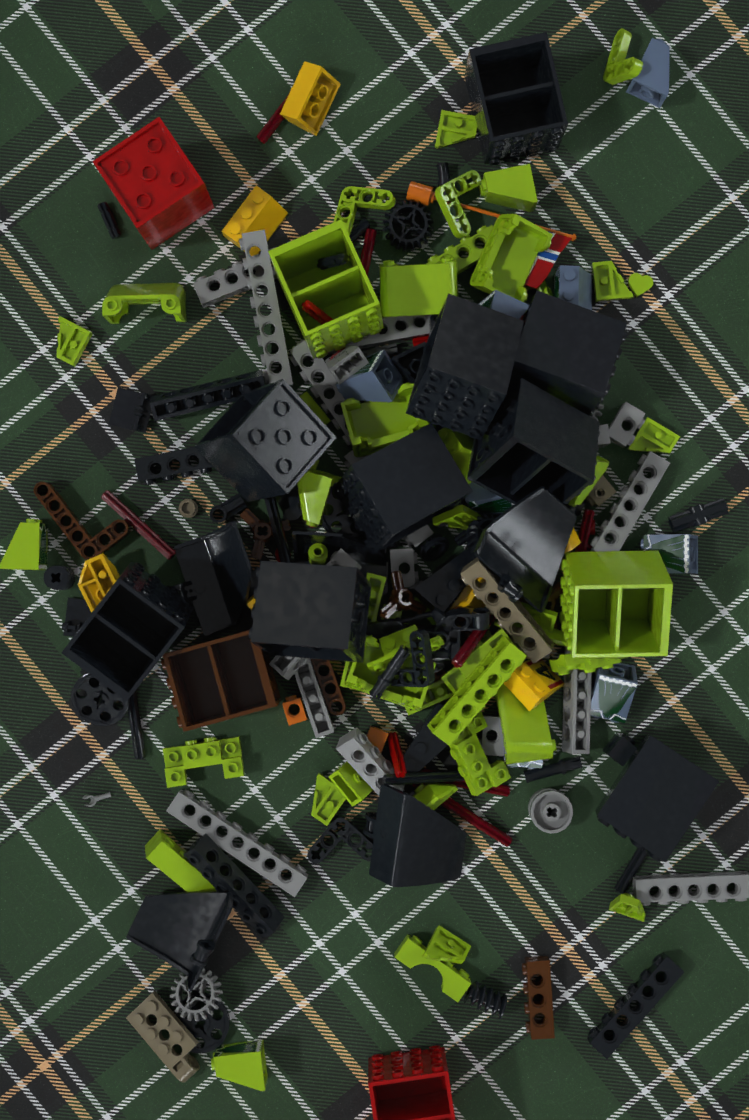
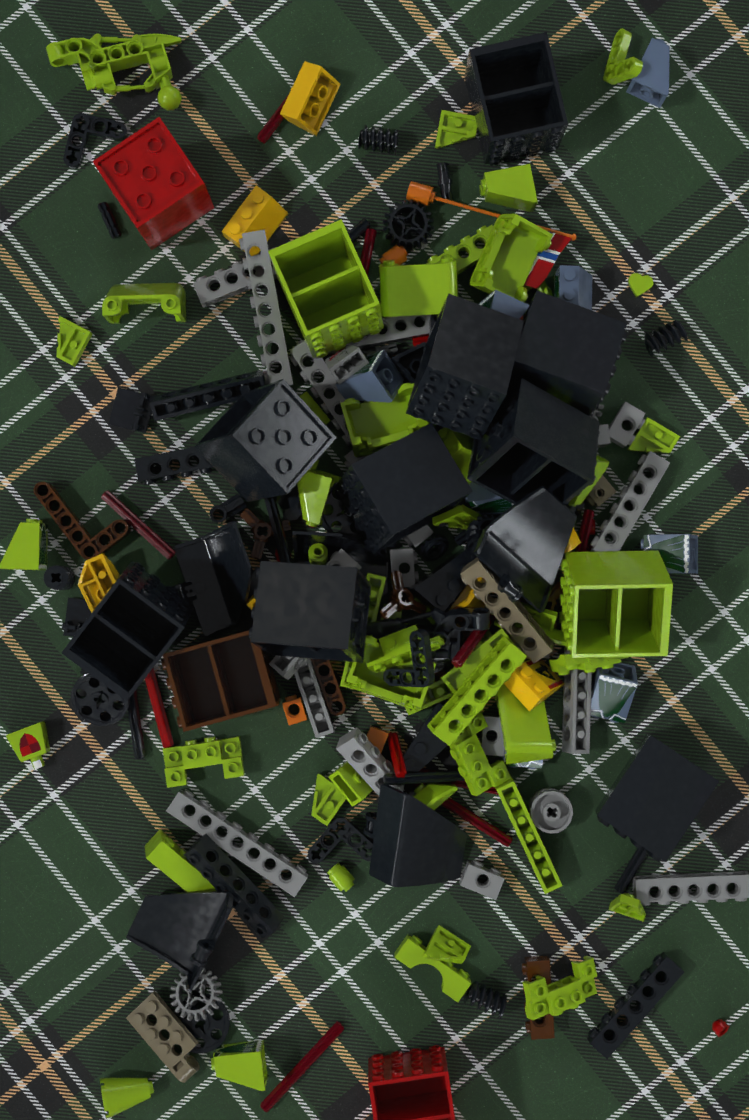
(30, 743): none -> lime torso
(89, 129): none -> black beam
(94, 799): light grey hand -> none
(100, 76): none -> lime piece
(124, 1093): none -> lime cone
(158, 709): none -> red axle
(188, 508): dark tan plate -> none
(302, 1066): none -> dark red axle
(315, 312): red axle -> none
(333, 261): black axle -> none
(341, 877): none -> lime brick
(353, 203): lime beam -> none
(378, 139): none -> black piece
(385, 678): black pin -> none
(396, 253): none -> orange brick
(451, 195): lime beam -> none
(489, 888): none -> light grey brick
(528, 836): none -> lime brick
(553, 769): black pin -> none
(561, 994): none -> lime bracket
(608, 282): lime wing -> none
(620, 748): black brick -> none
(664, 336): none -> black piece
(698, 515): black piece -> none
(720, 1027): none -> red hinge

